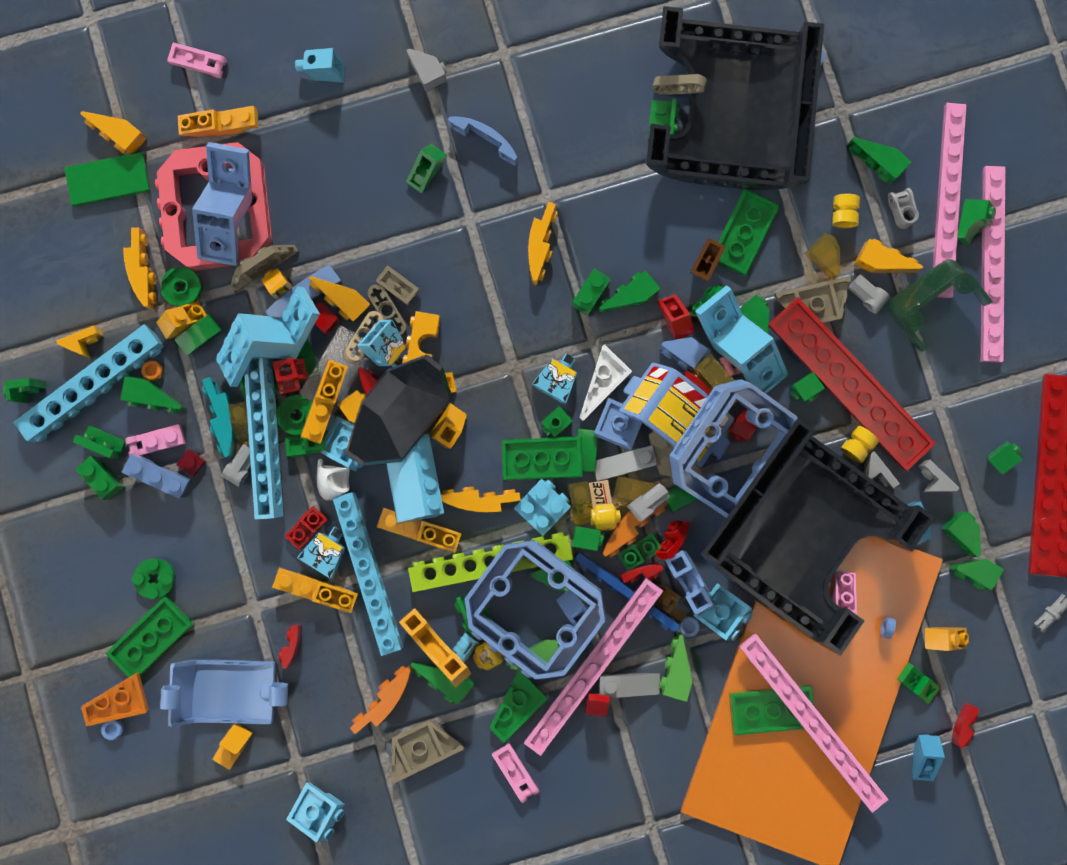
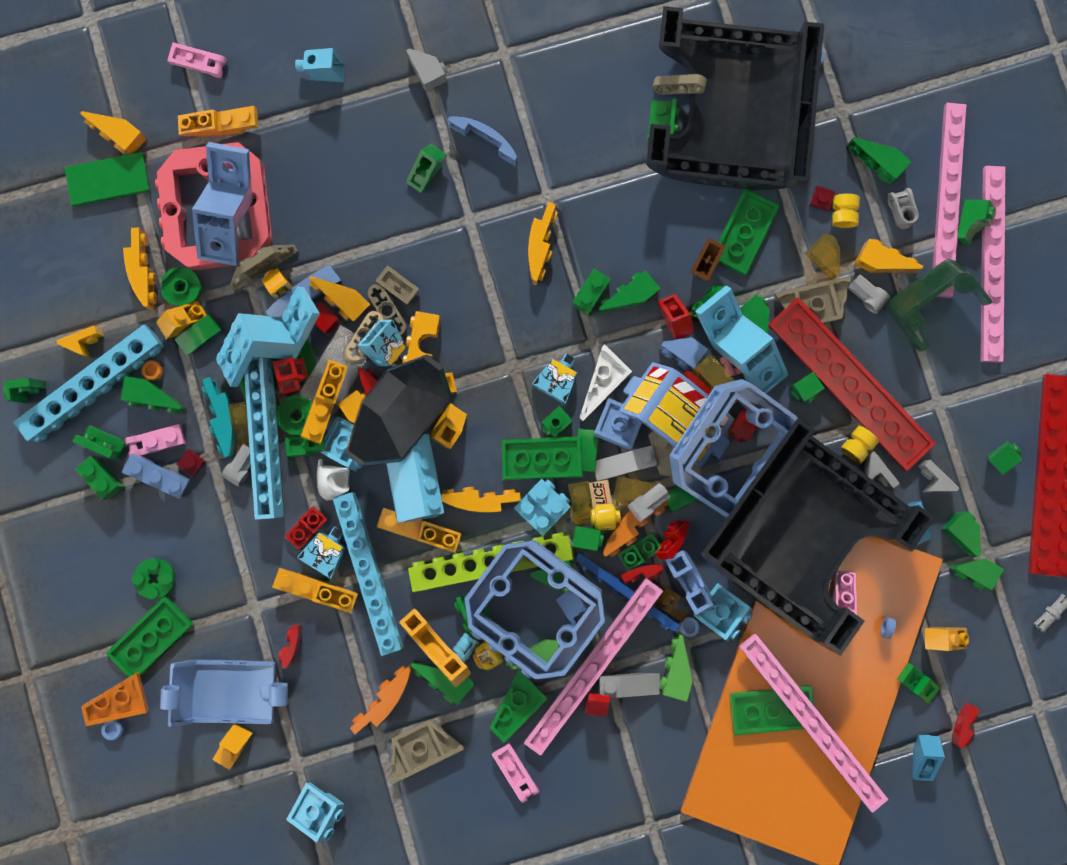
(822, 198): none -> dark red plate

